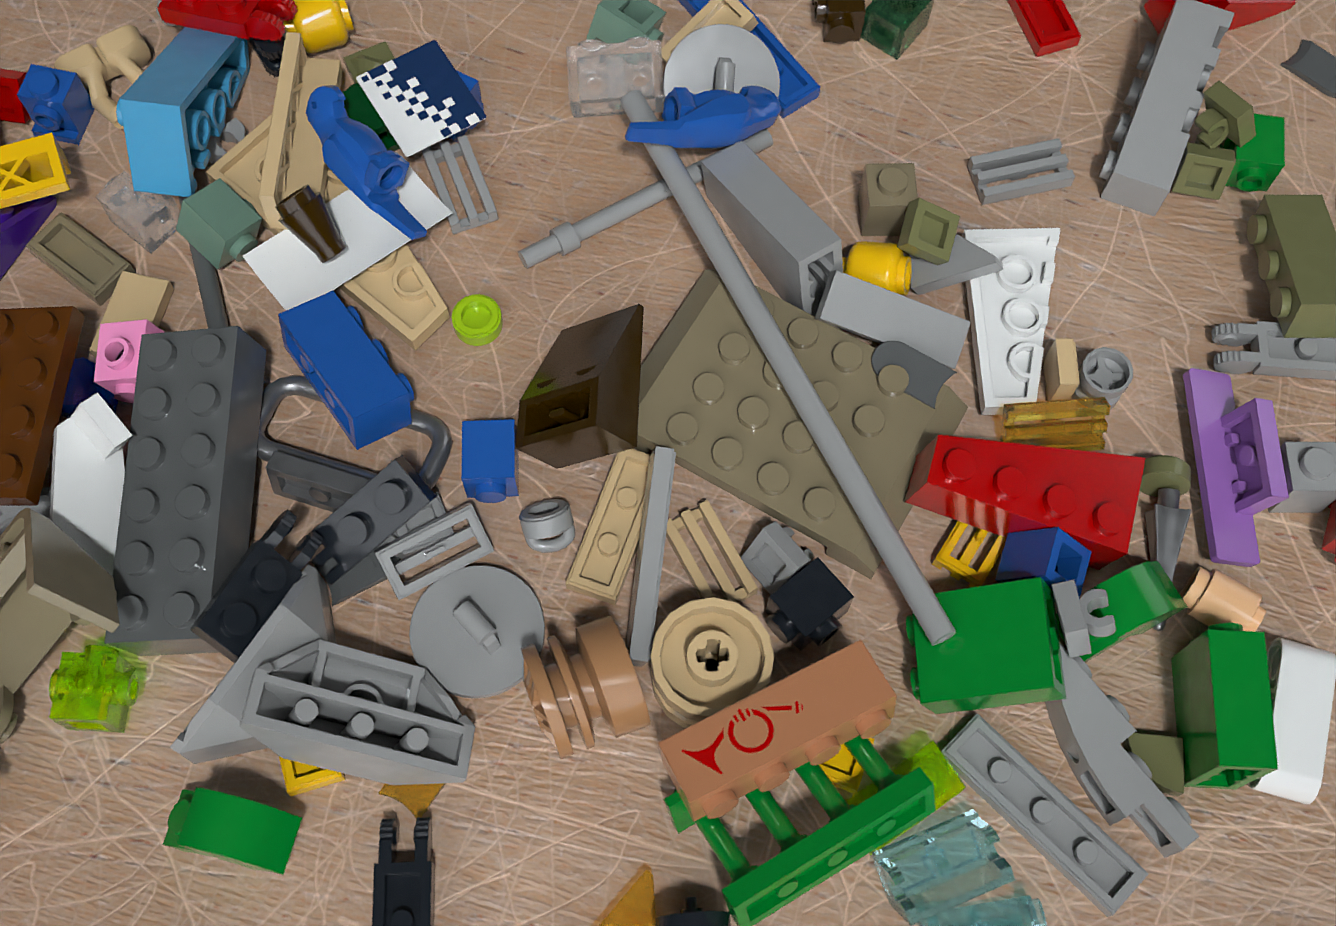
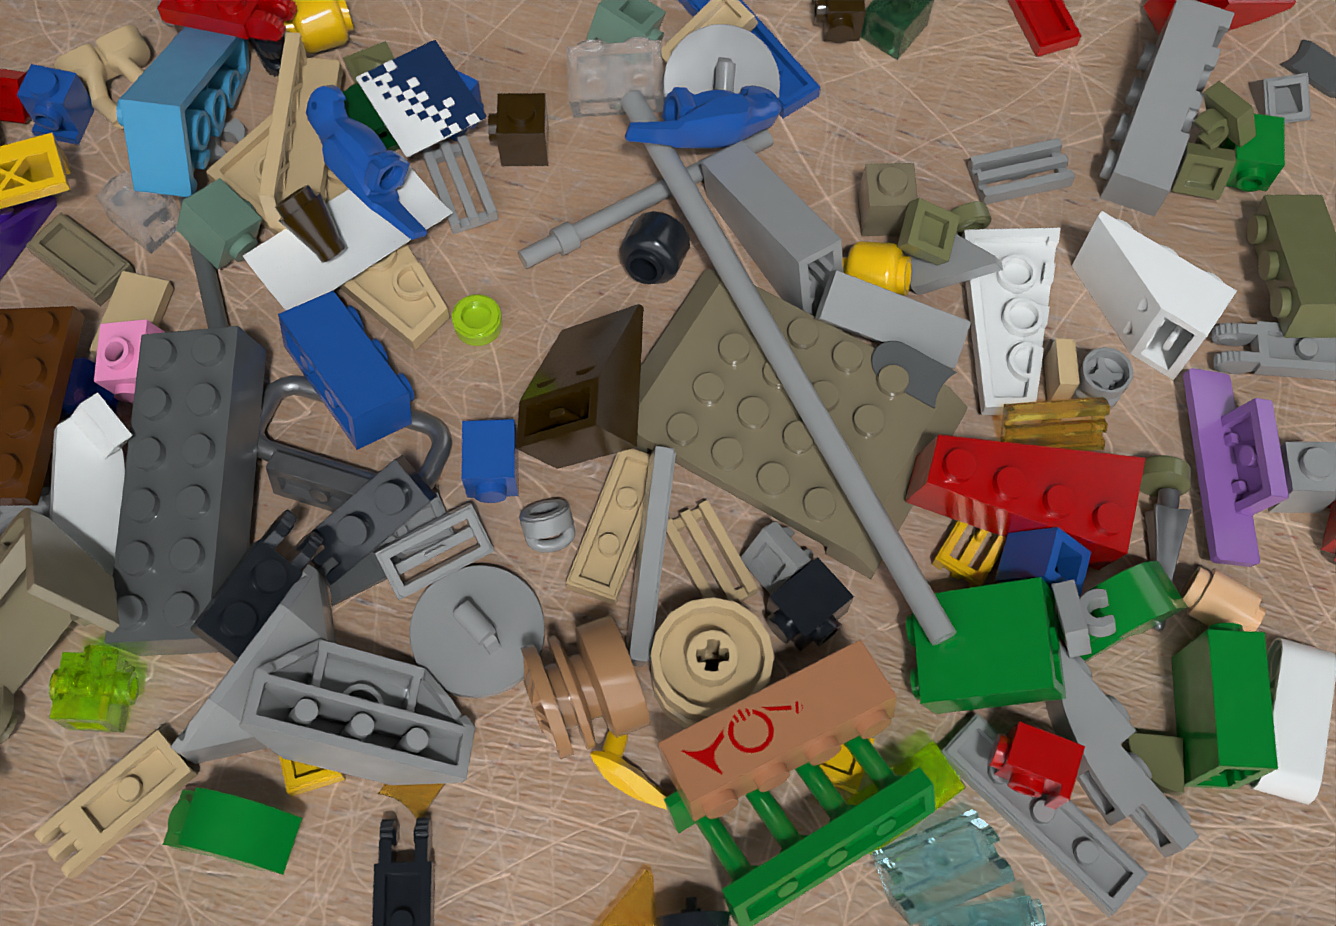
(115, 804): none -> tan hinge
(520, 129): none -> dark brown brick
(623, 775): none -> yellow bar
(654, 248): none -> black head
(972, 216): none -> olive tile
(1037, 763): none -> red brick
(1150, 294): none -> white slope
(1283, 97): none -> light grey slope

